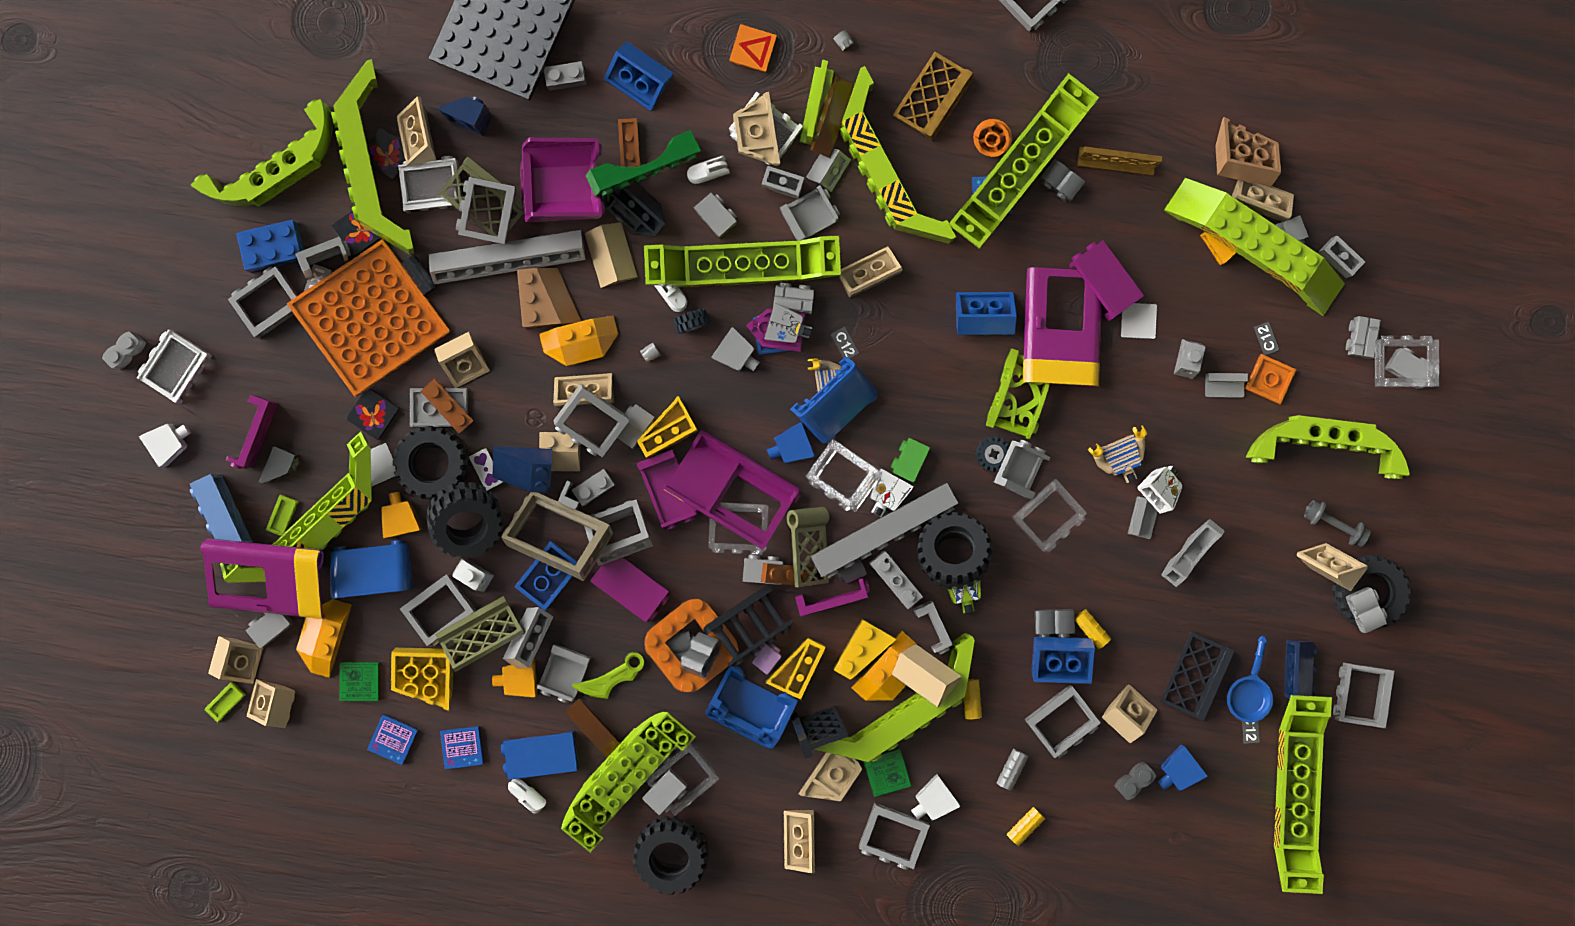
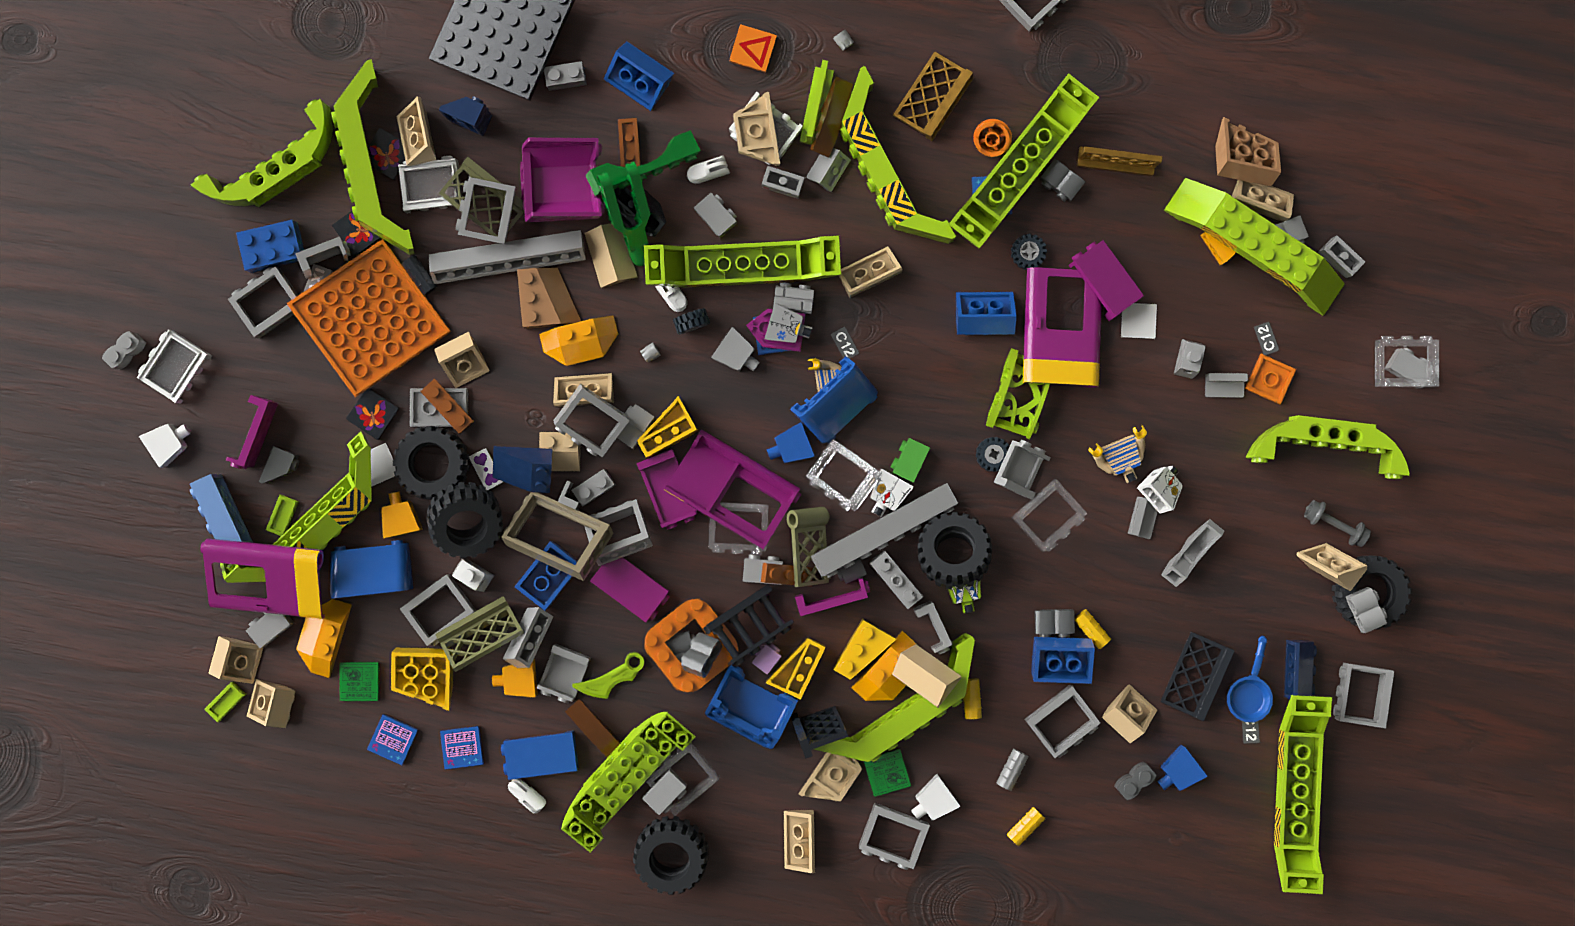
(635, 236): none -> green piece
(810, 214): light grey panel -> none
(1032, 247): none -> black wheel
(1363, 337): light grey brick -> none

